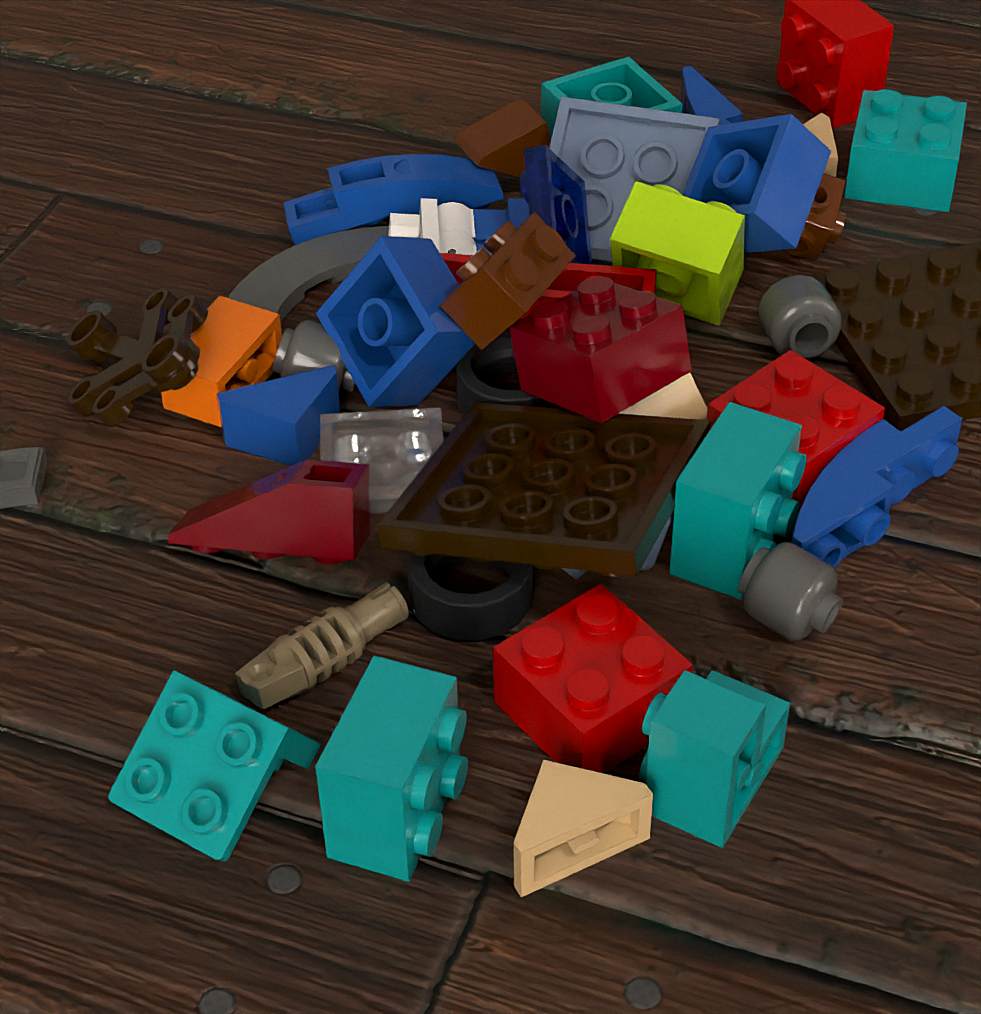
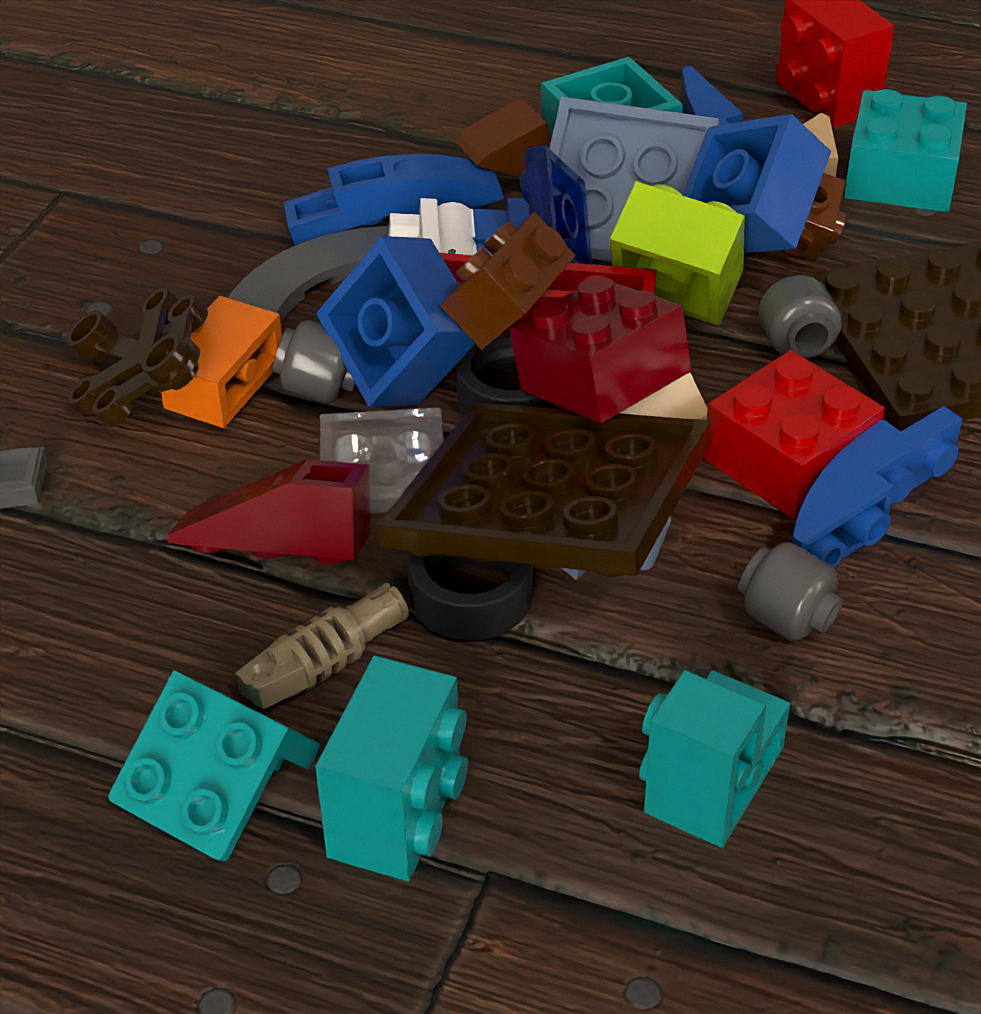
(279, 415): blue slope -> none
(576, 822): tan slope -> none
(585, 680): red brick -> none
(735, 497): teal brick -> none

